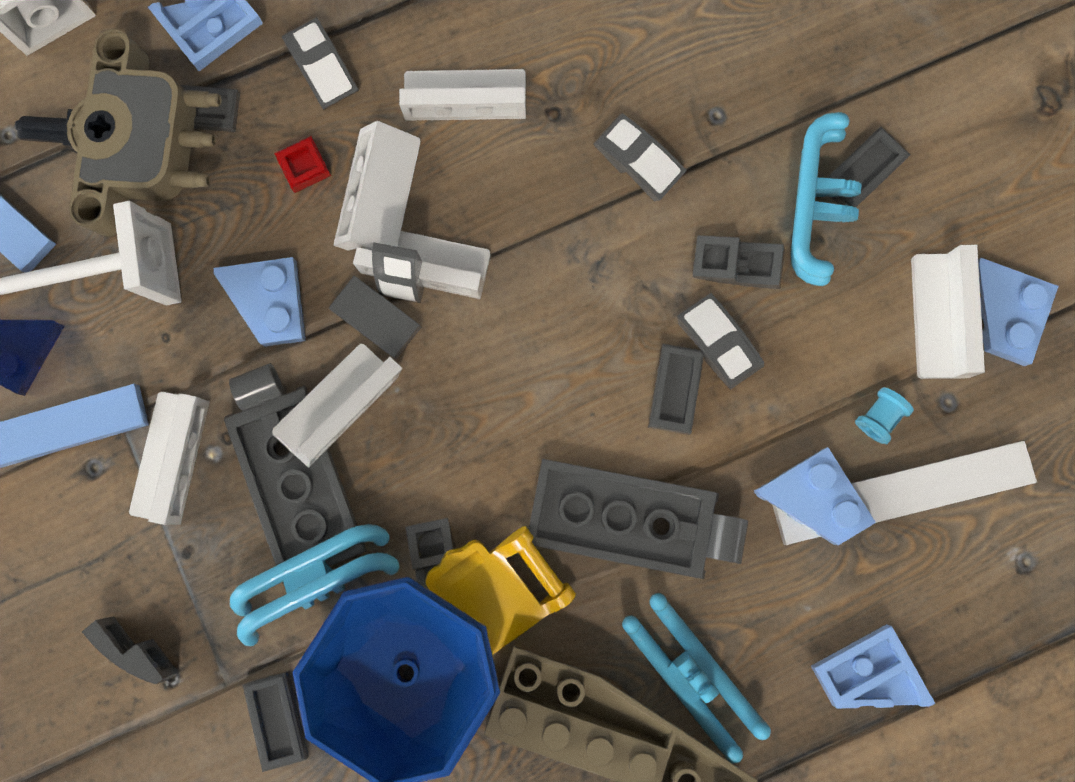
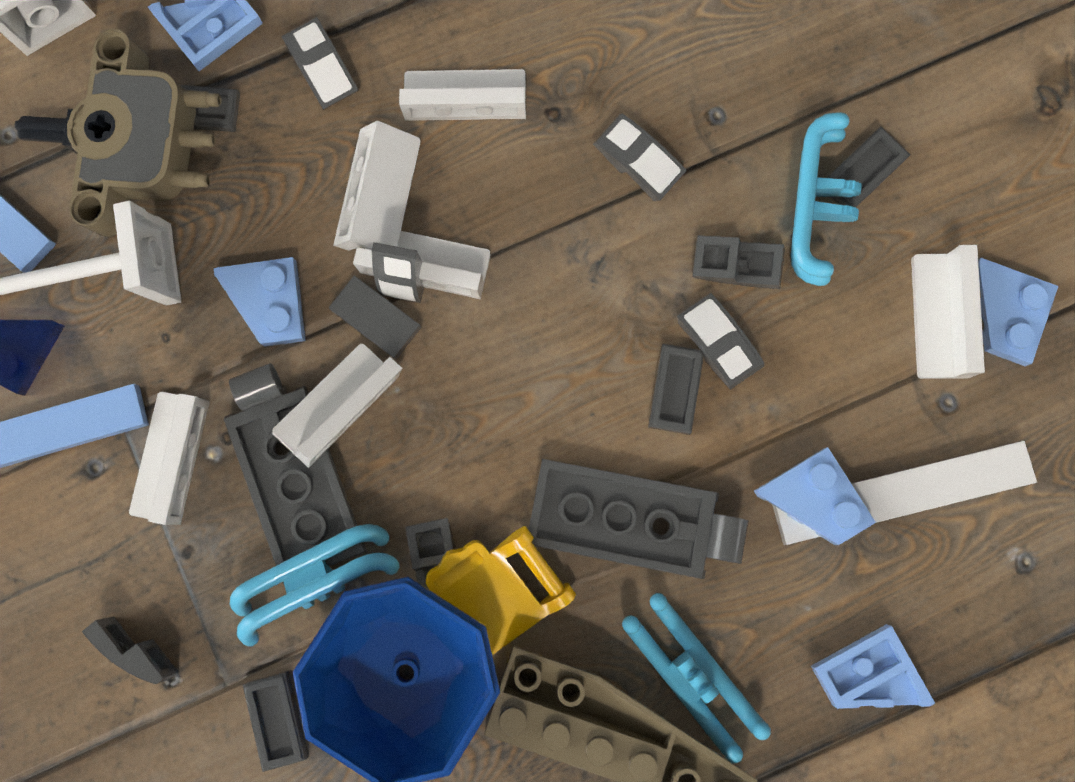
(302, 164): red tile -> none
(884, 415): medium azure bush -> none

